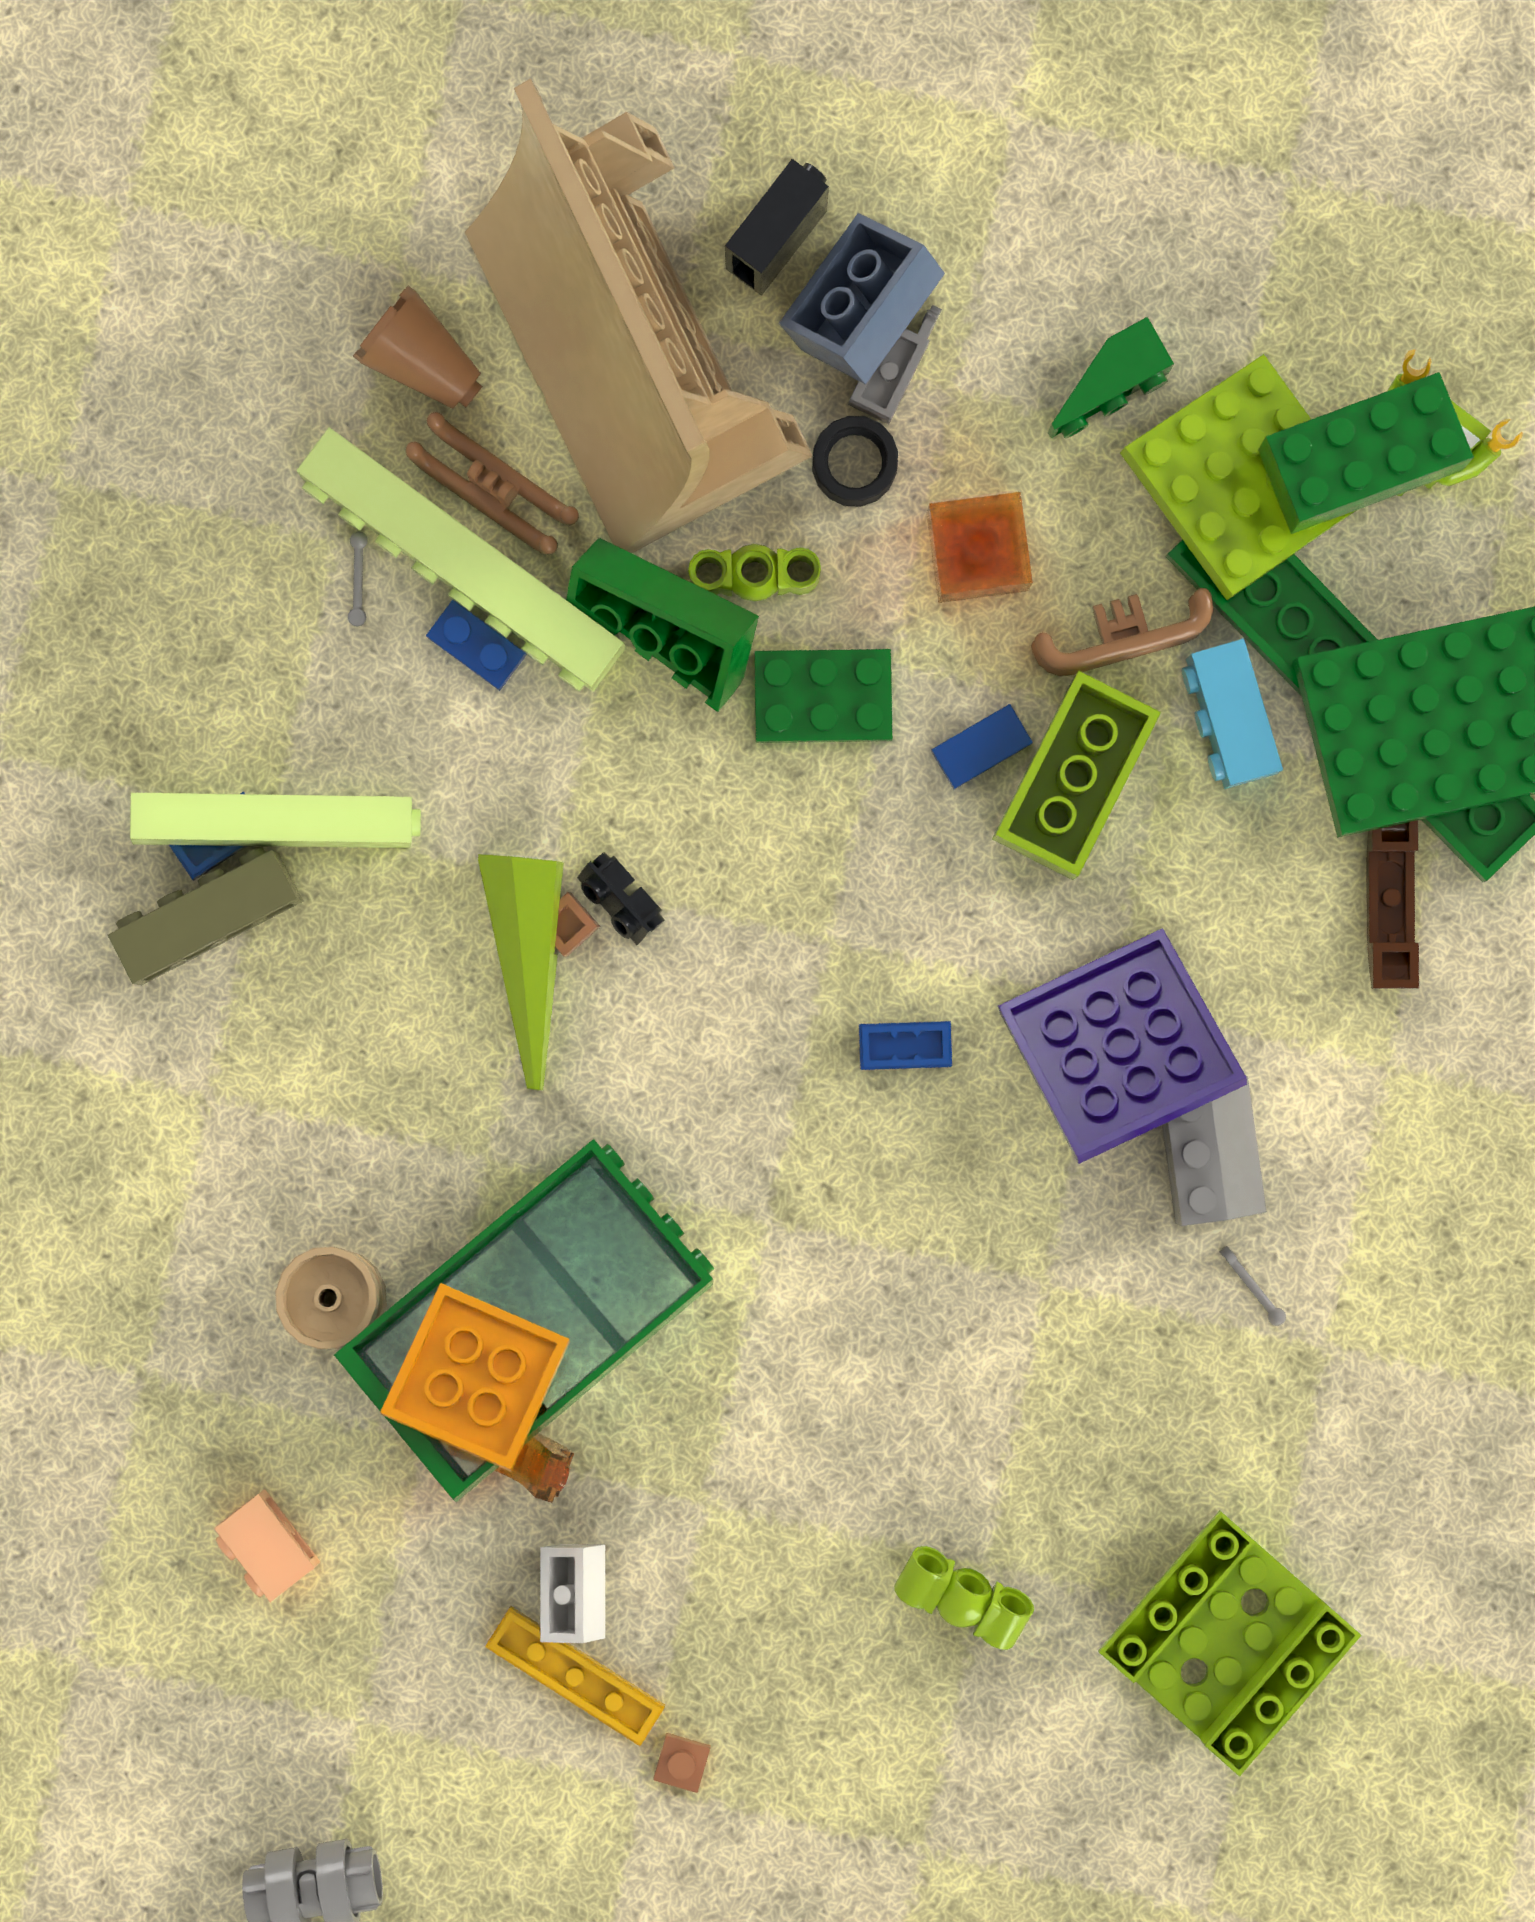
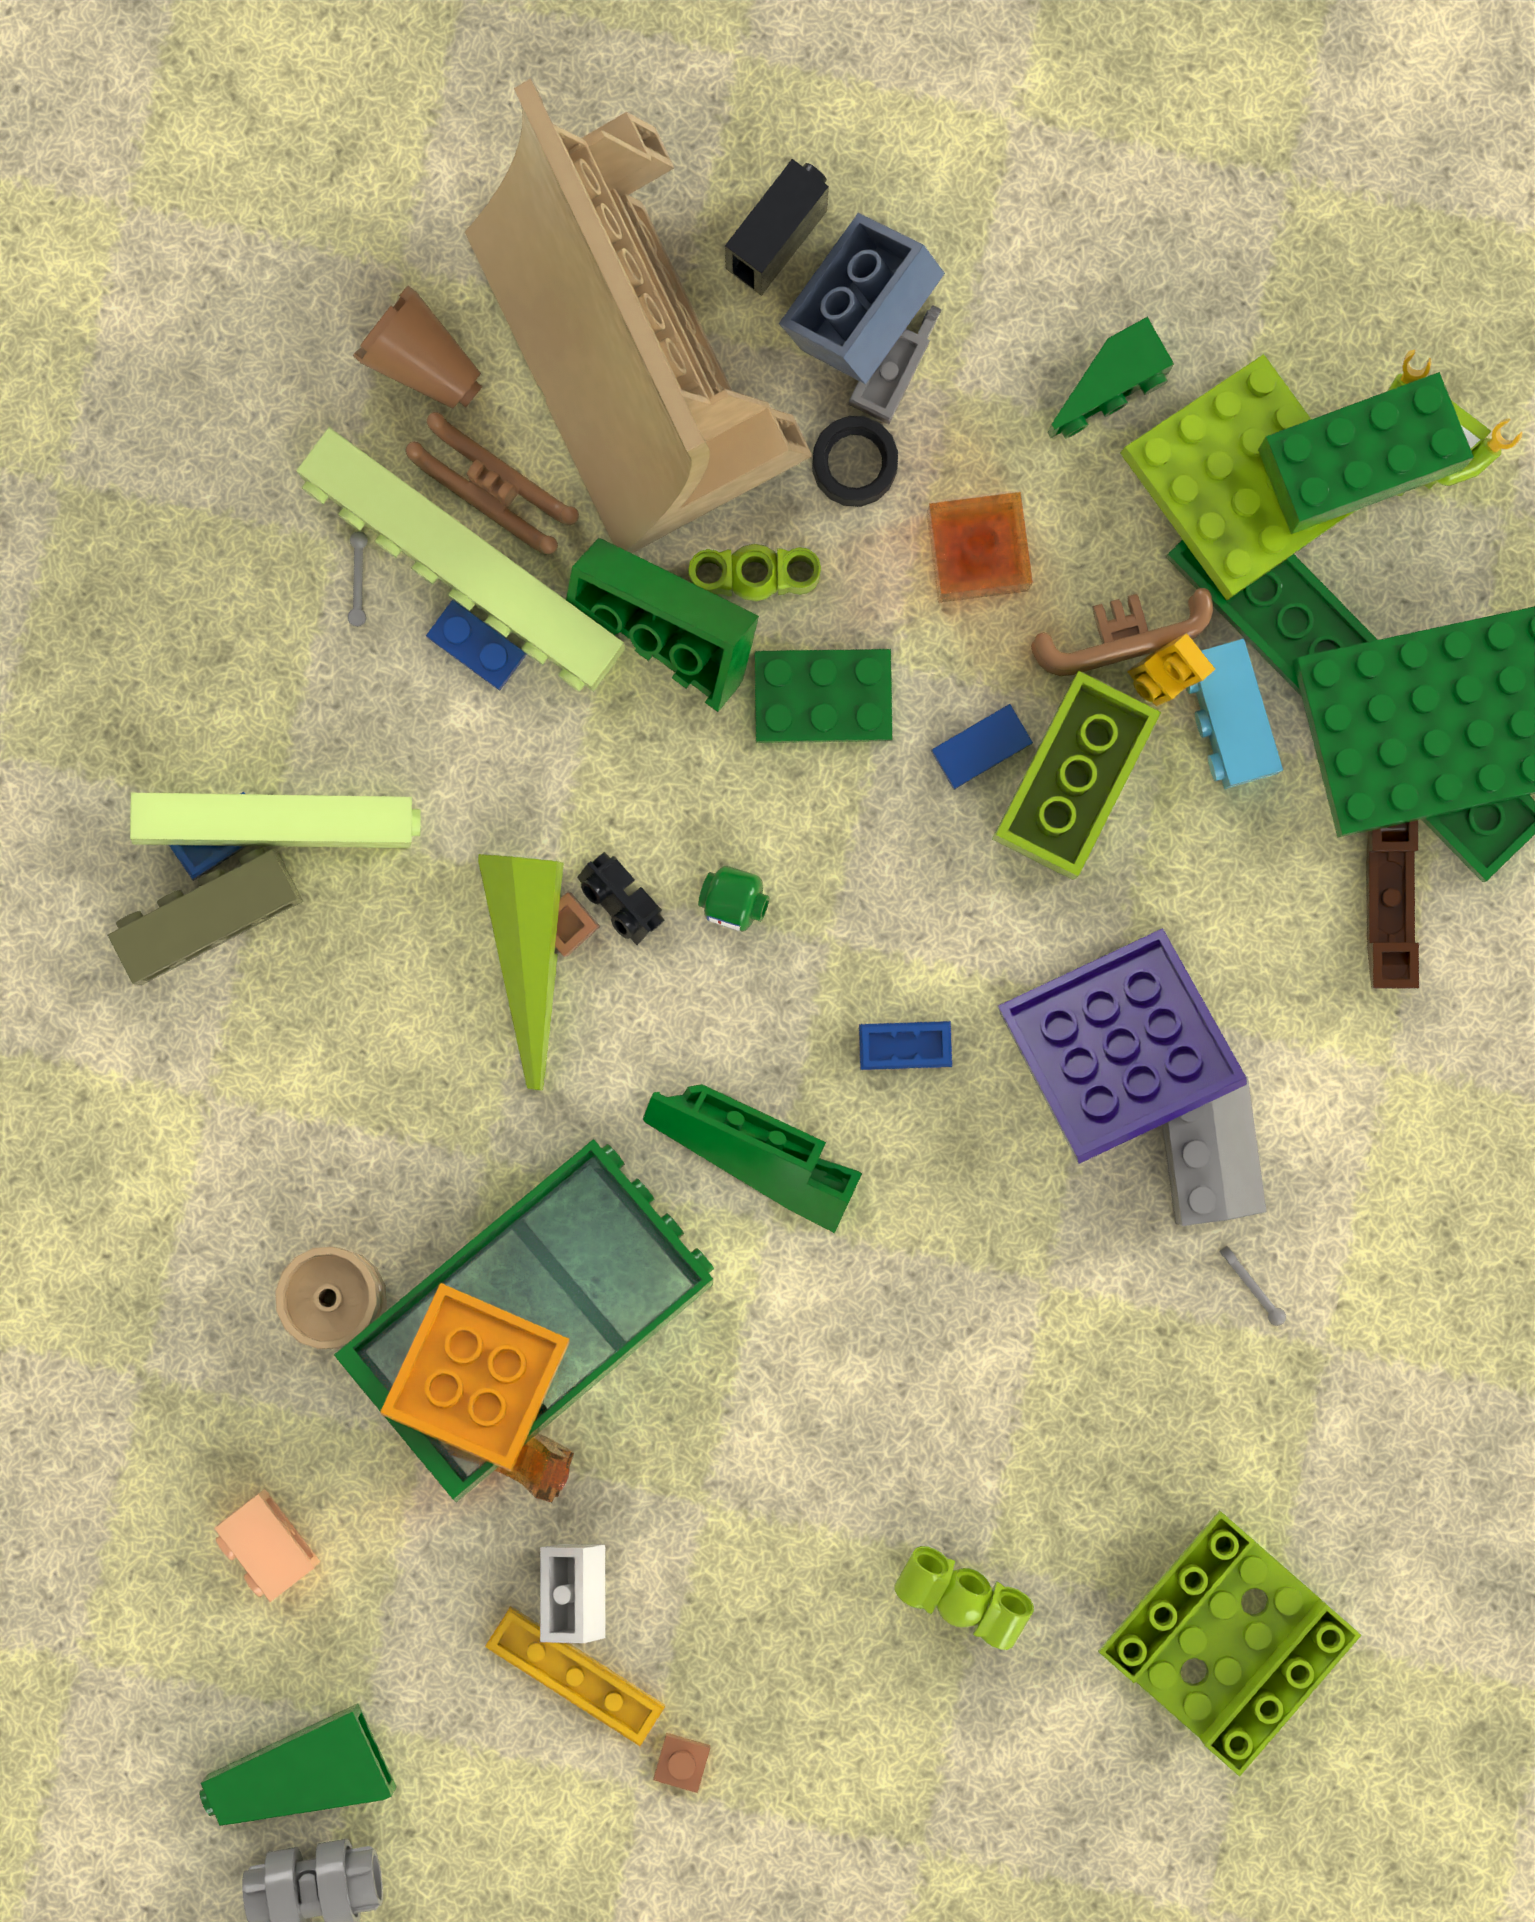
(305, 1772): none -> green slope
(733, 898): none -> green head
(757, 1151): none -> green wedge
(1170, 670): none -> yellow slope

